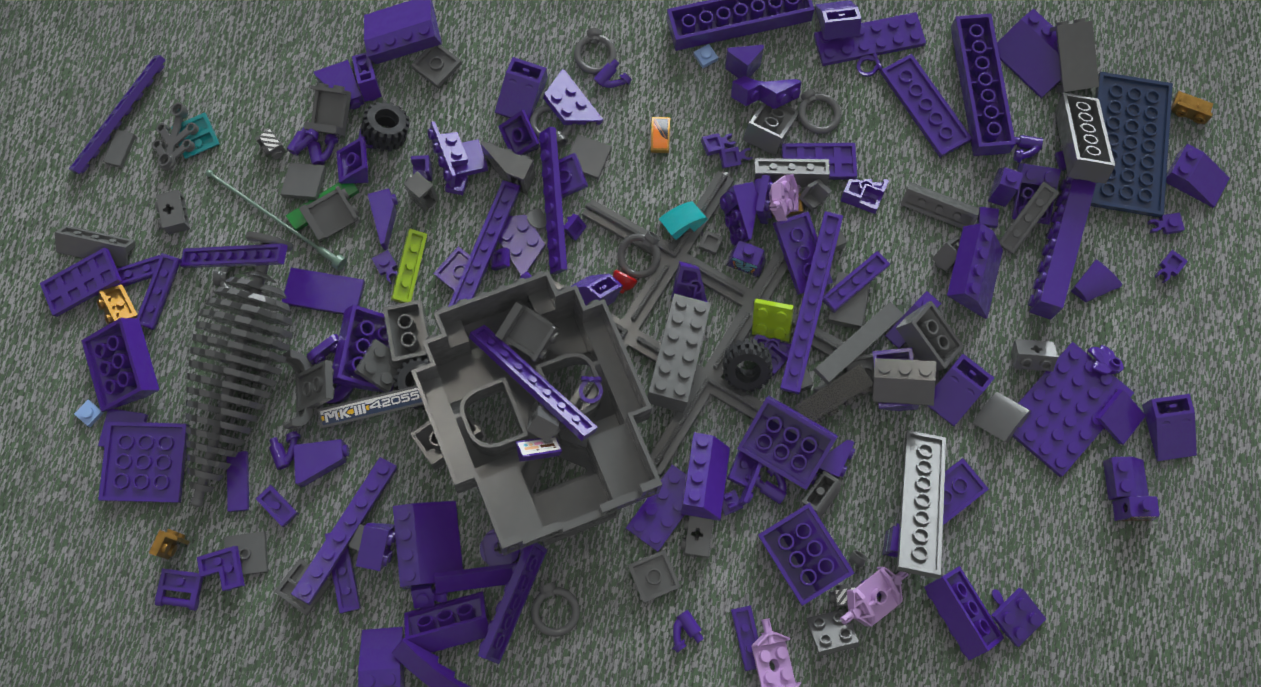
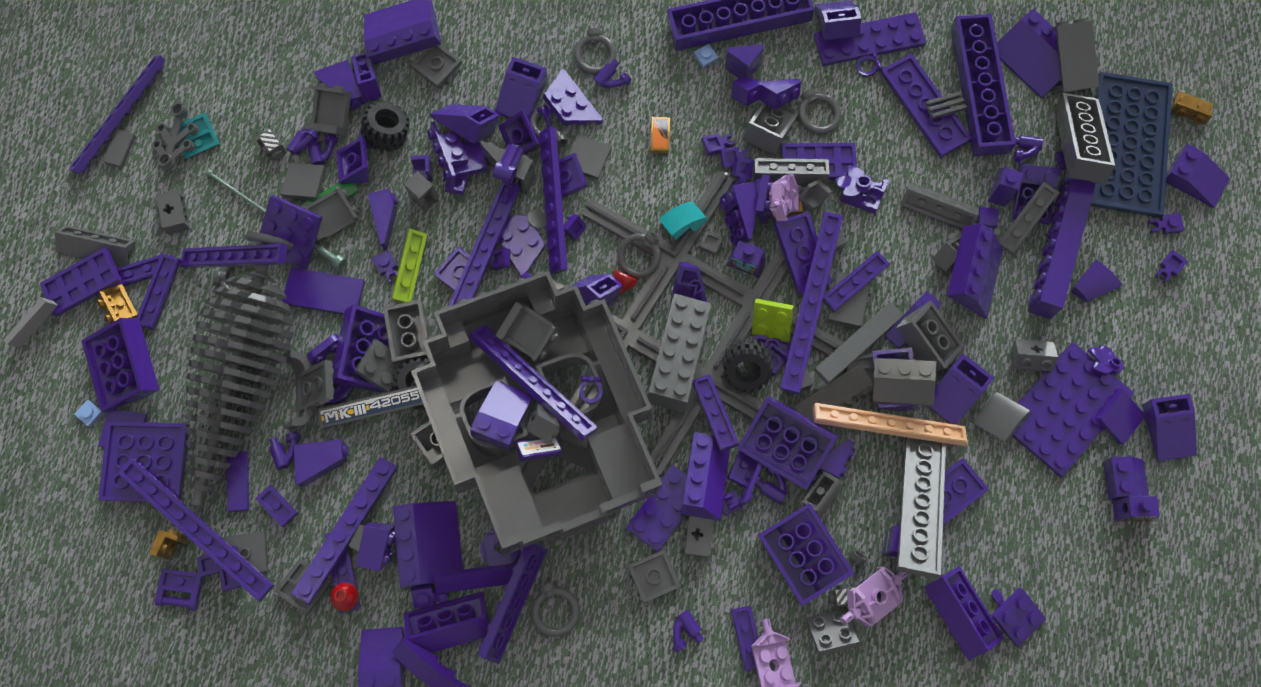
(30, 322): none -> light grey tile
(196, 529): none -> dark purple plate
(293, 225): none -> dark purple plate
(344, 596): none -> red brick
(469, 121): none -> dark purple slope
(501, 415): none -> dark purple slope
(507, 167): none -> dark purple piece
(546, 113): none -> dark purple hand
(715, 413): none -> dark purple tile
(742, 170): none -> dark purple plate
(852, 182): none -> plate
(889, 424): none -> light nougat tile
(960, 101): none -> dark grey tile

